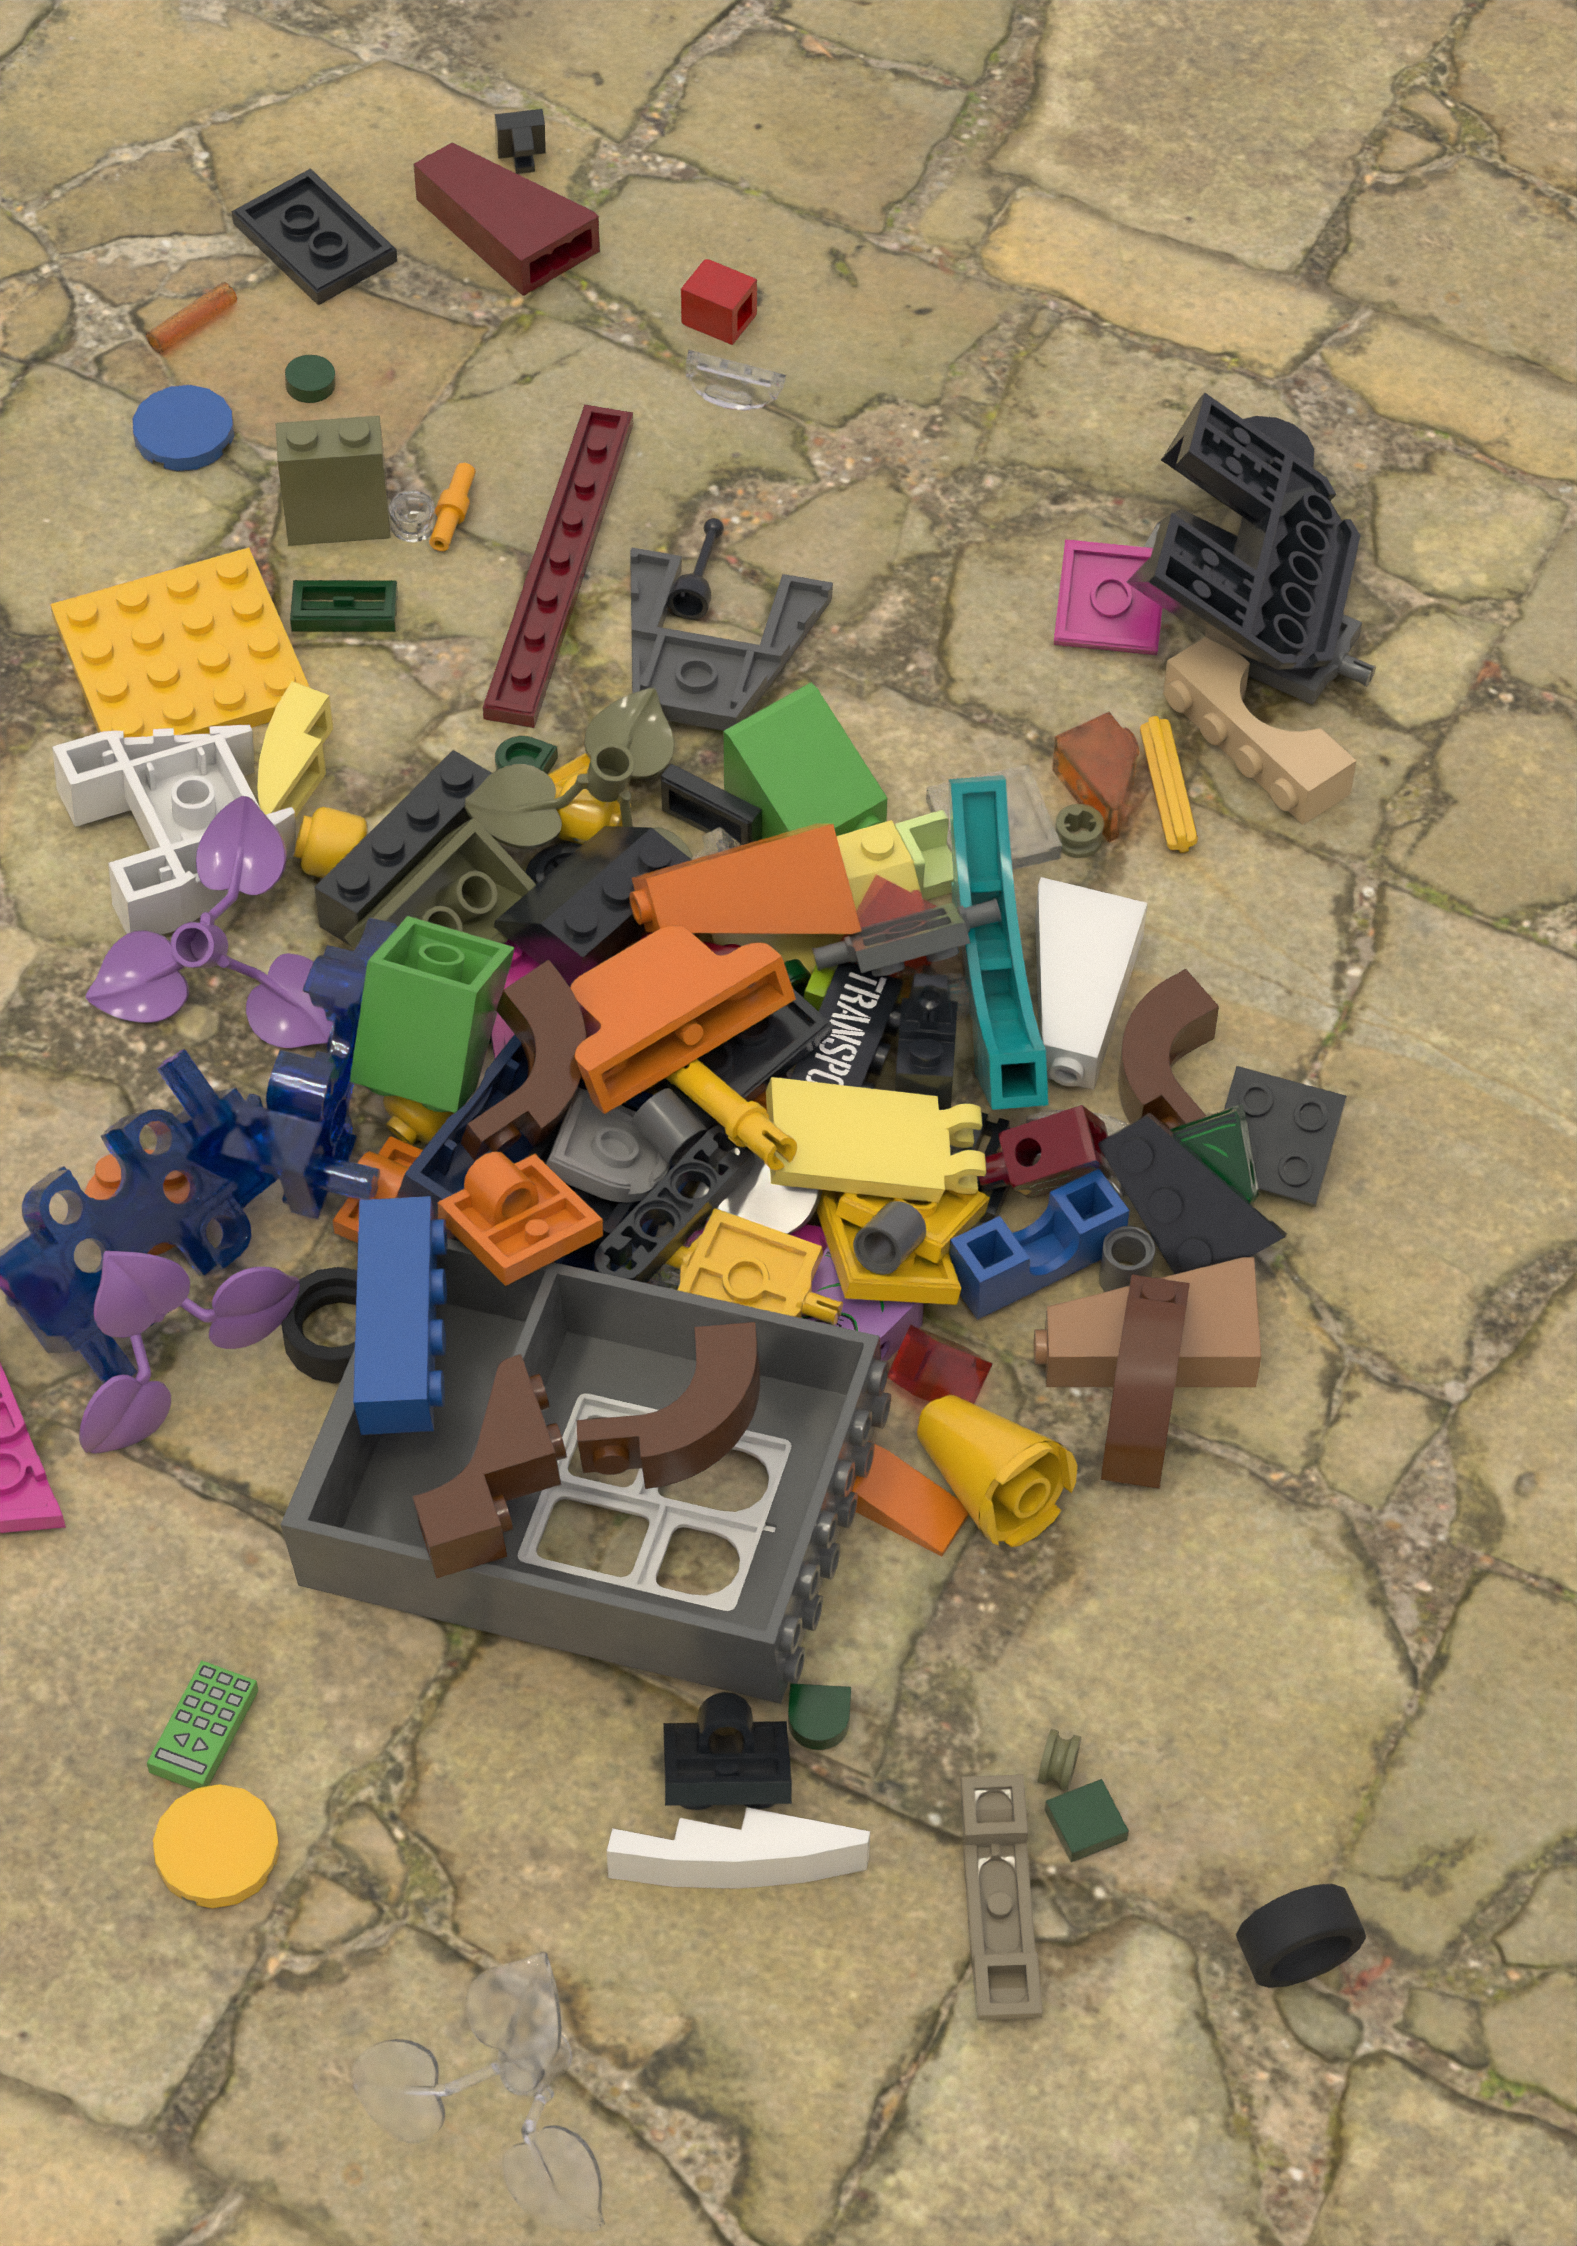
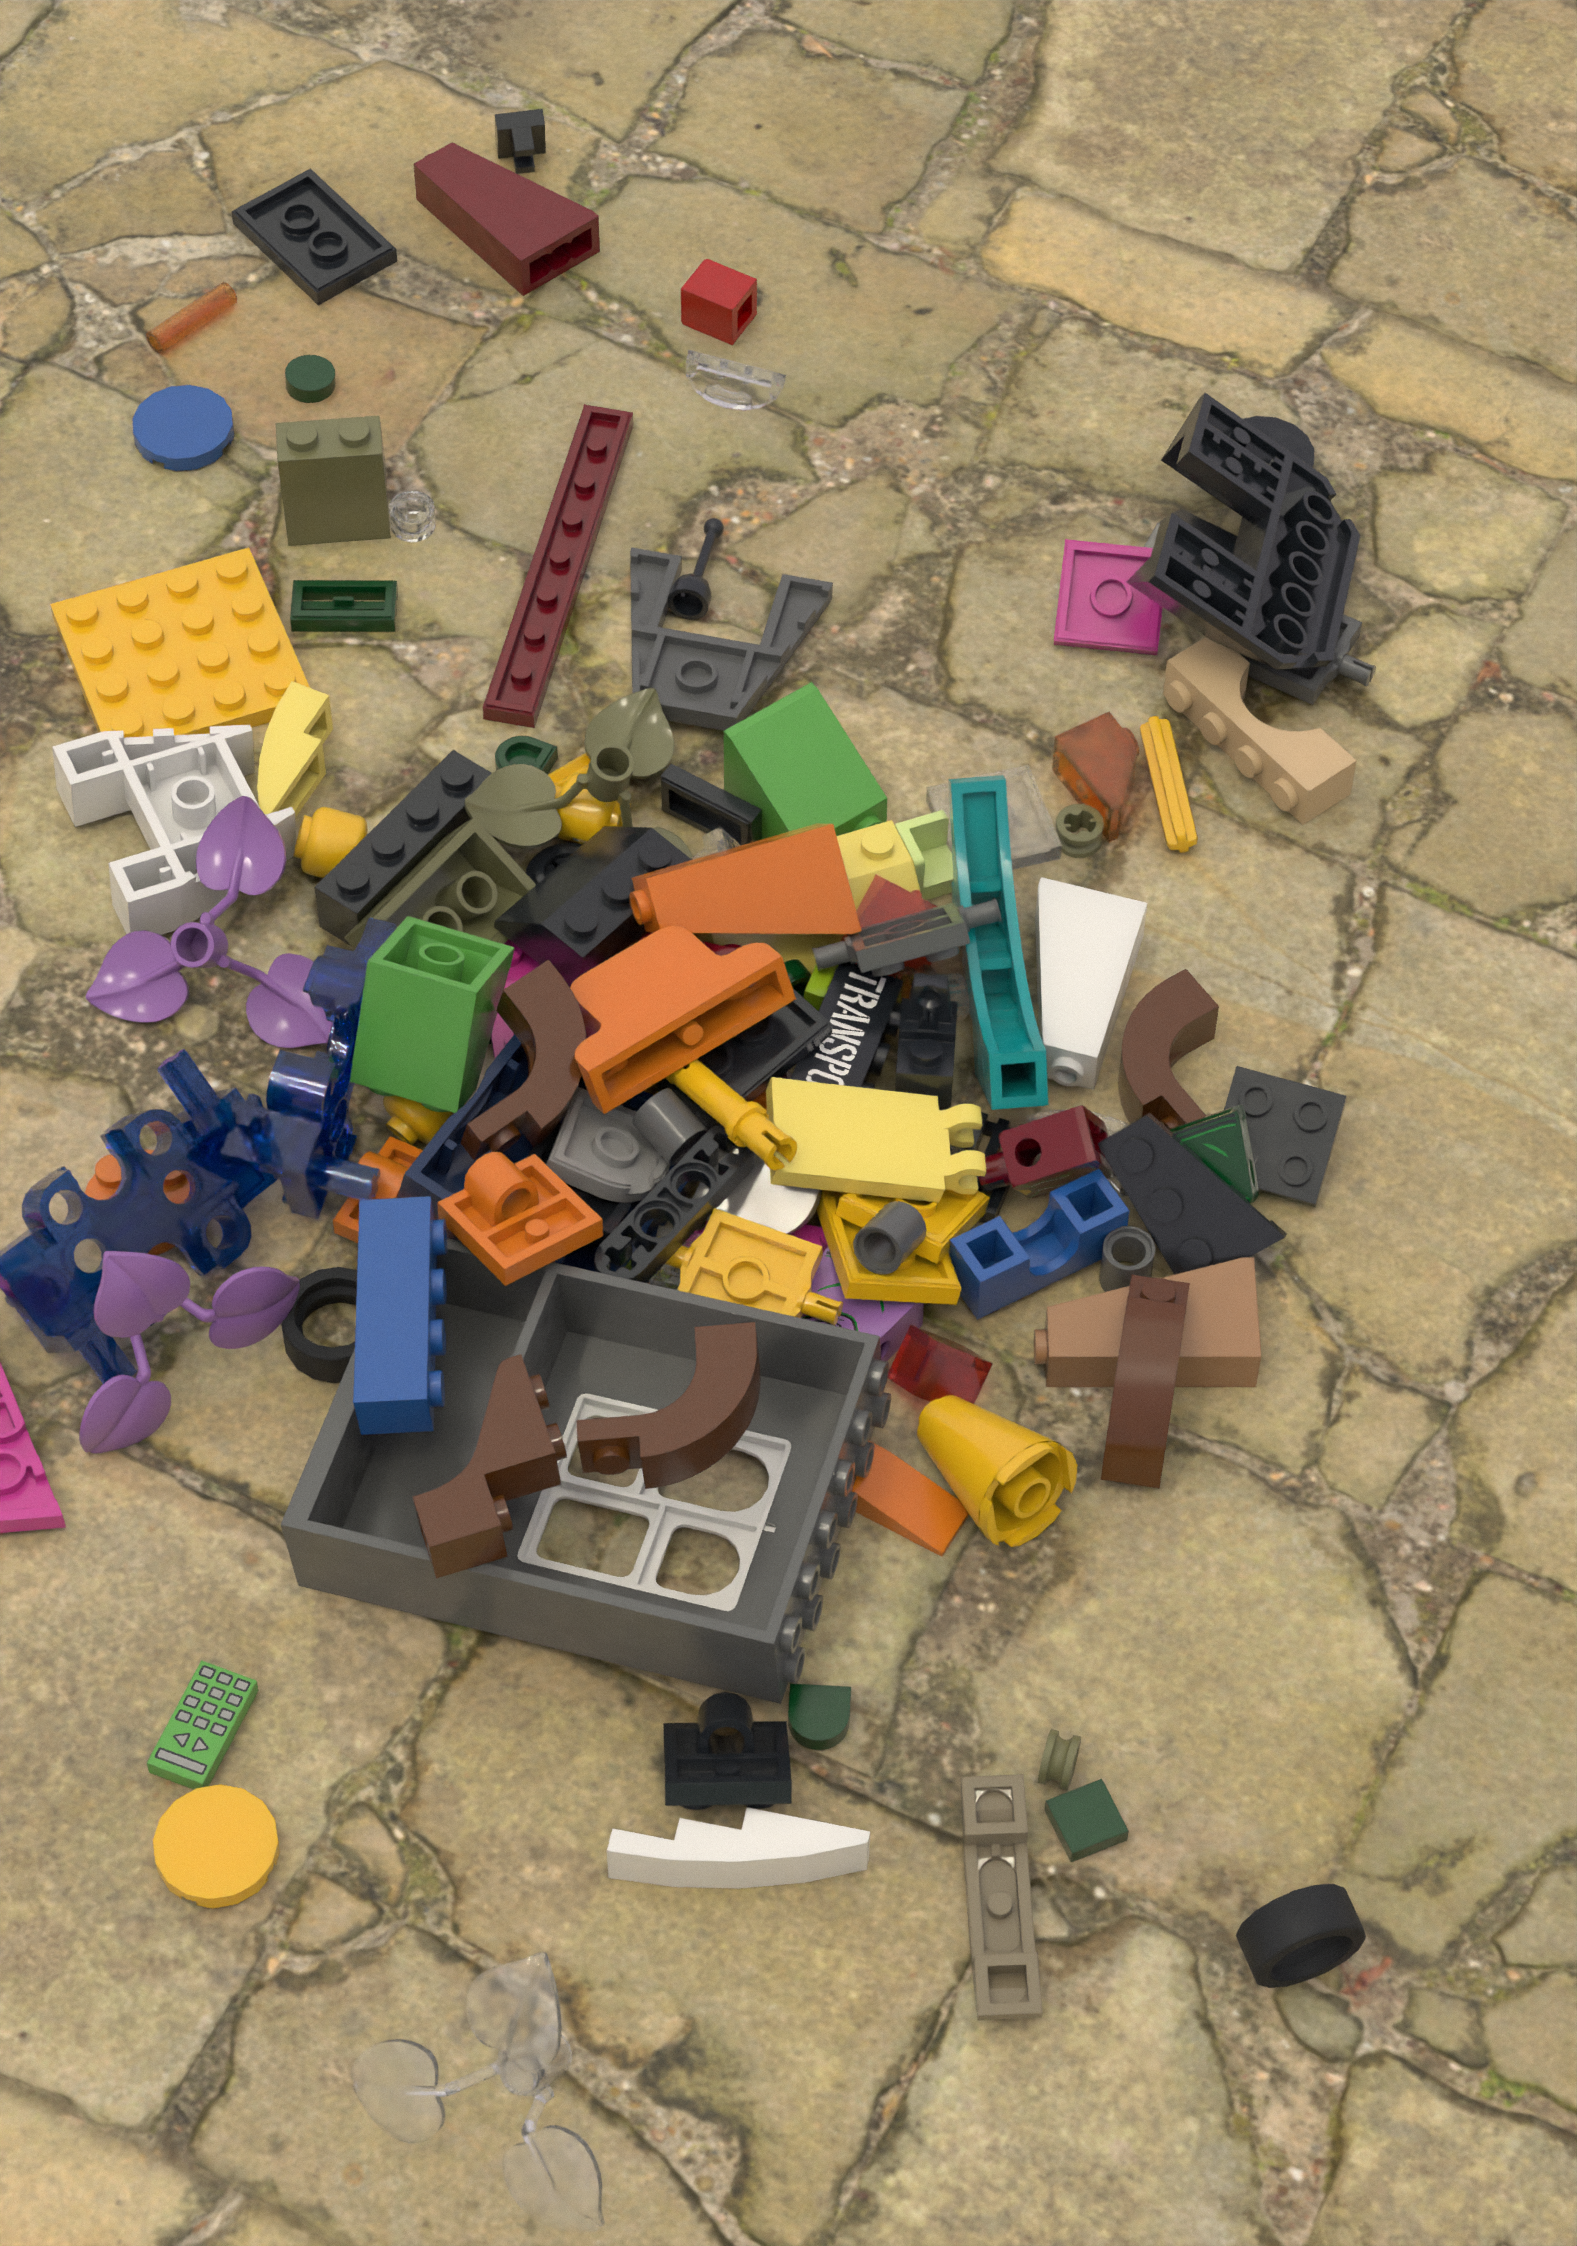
(452, 507): light orange bar -> none

